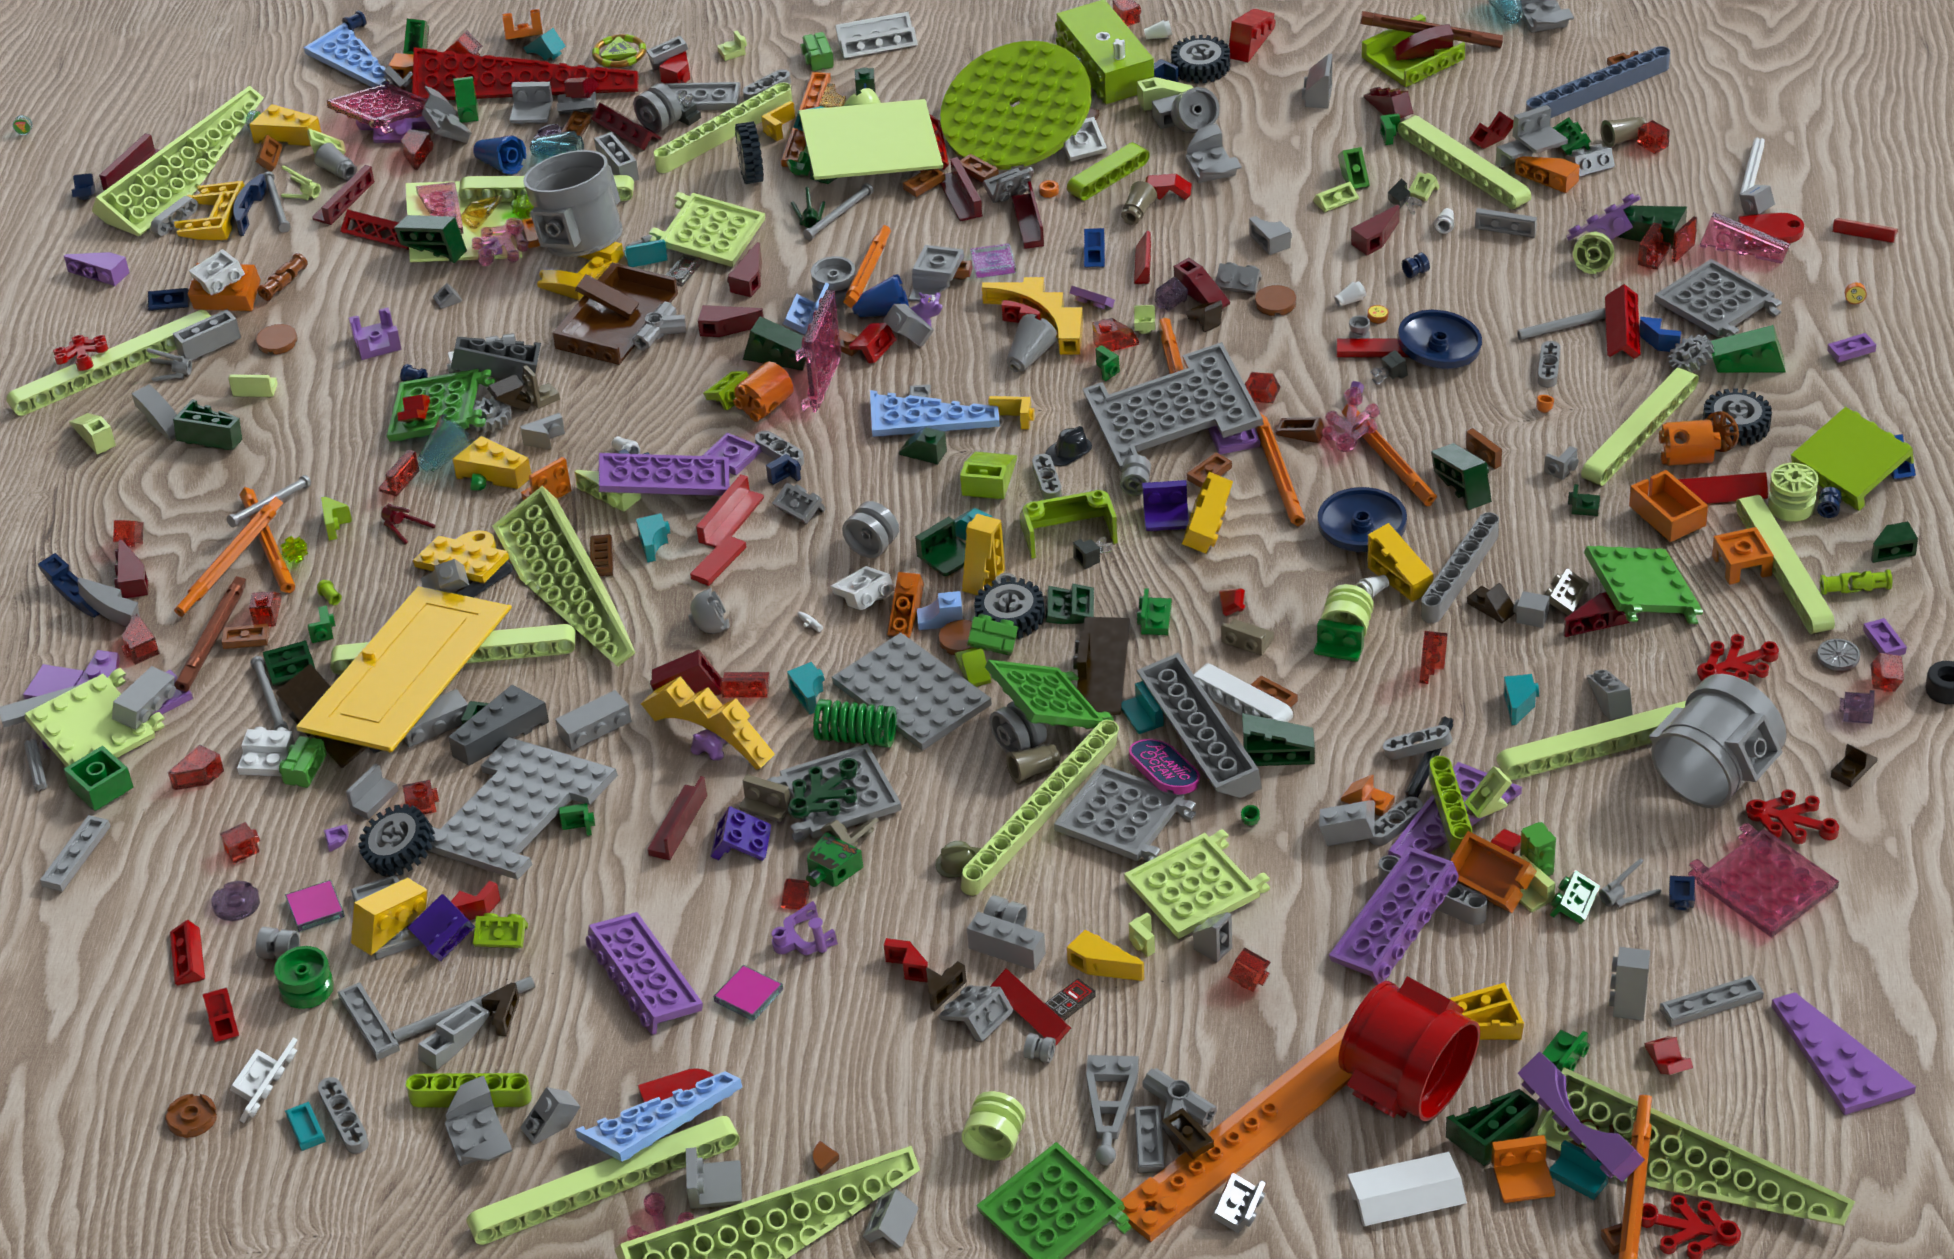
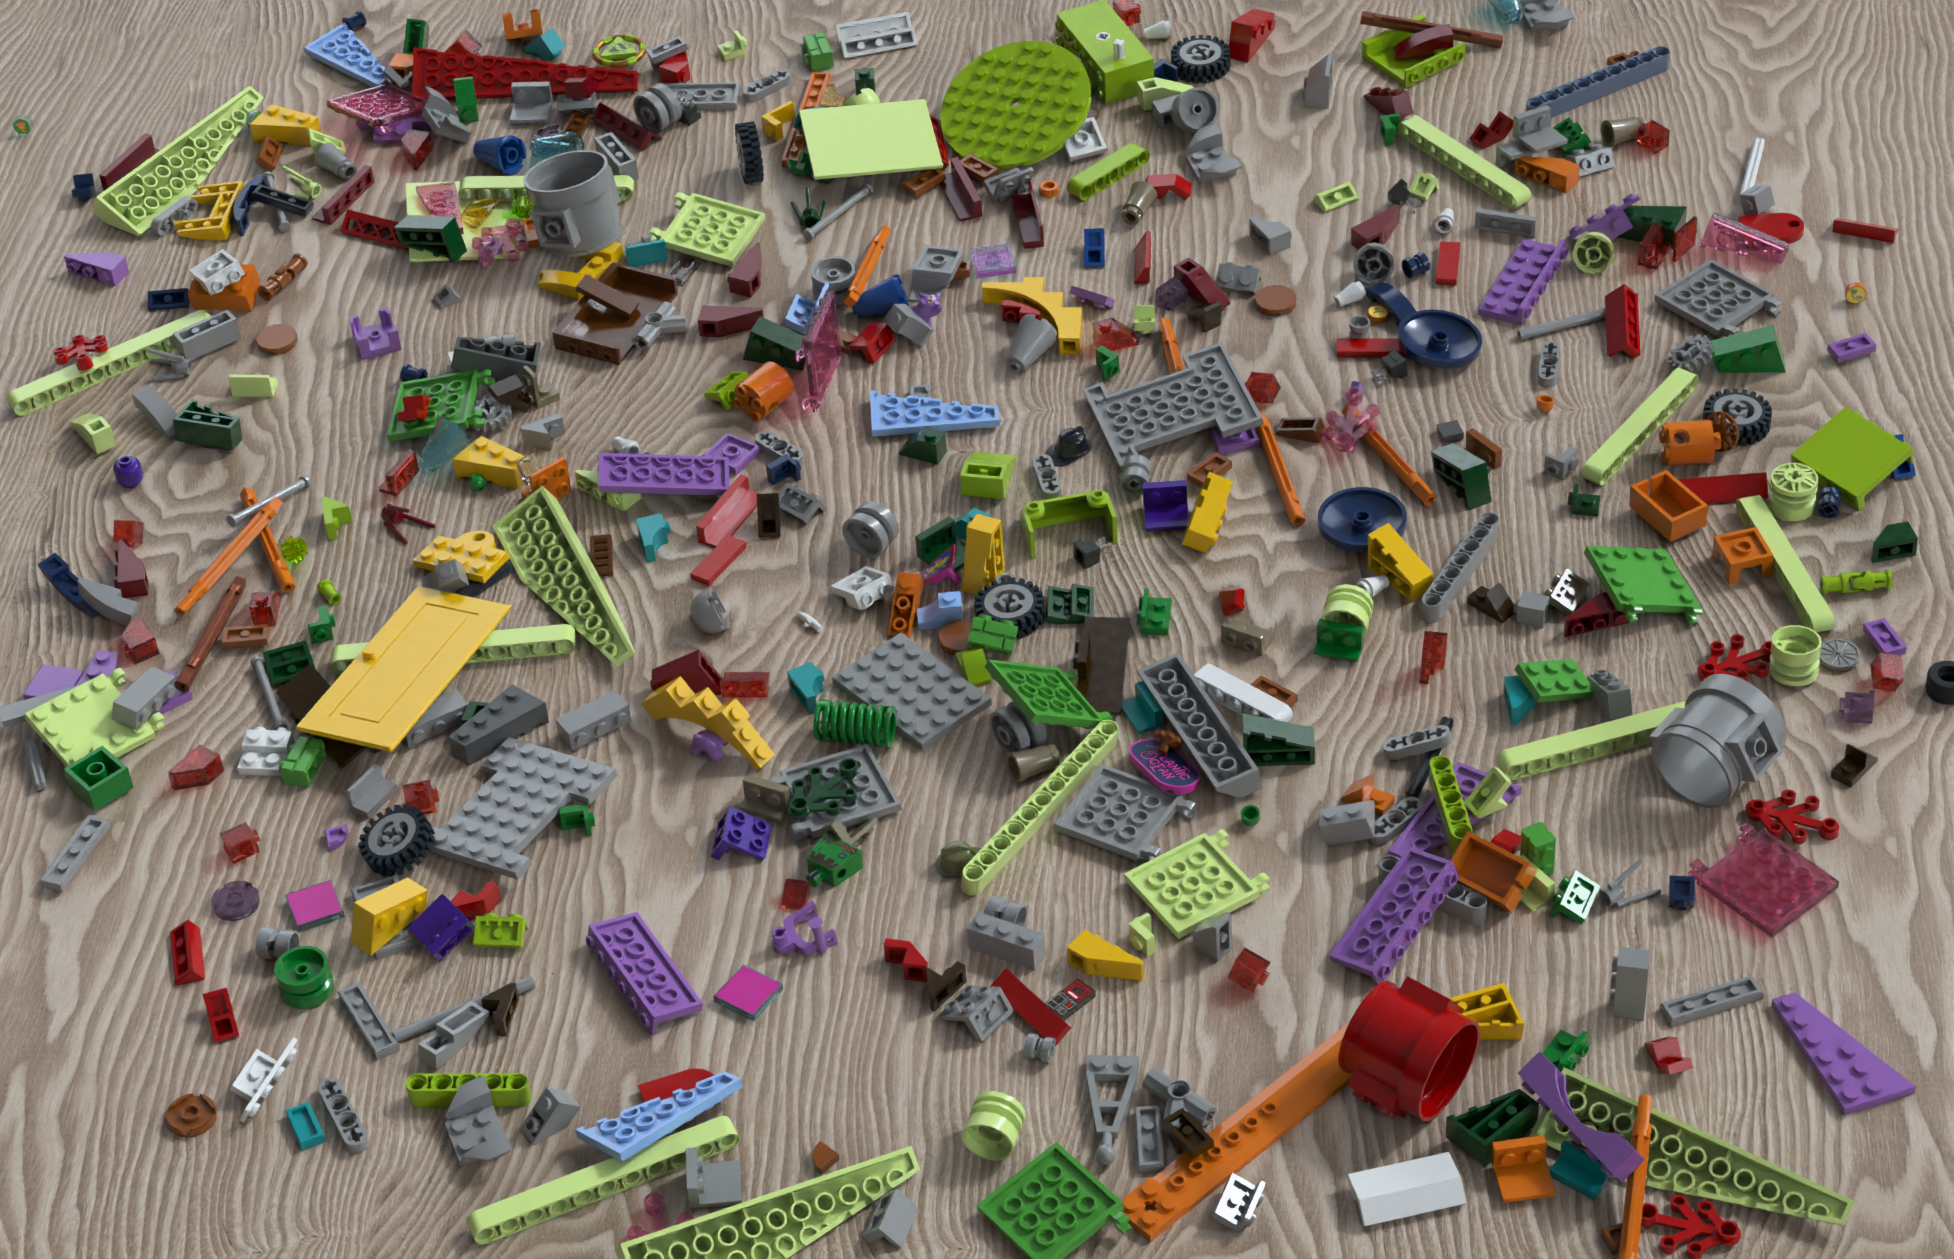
(128, 471): none -> dark purple head
(282, 200): none -> black tile
(527, 466): none -> clear panel
(678, 820): dark red panel -> none
(719, 128): yellowish green beam -> none
(768, 515): none -> dark brown slope
(941, 568): none -> shield
(1014, 407): yellow bracket -> none
(1167, 741): none -> dark orange plant
(1353, 167): bright green slope -> none
(1373, 263): none -> light grey cylinder
(1391, 299): none -> dark blue slope
(1448, 263): none -> red tile
(1450, 431): none -> dark grey tile
(1523, 281): none -> medium lavender bracket
(1554, 680): none -> bright green plate
(1658, 338): blue slope -> none
(1795, 655): none -> yellowish green wheel

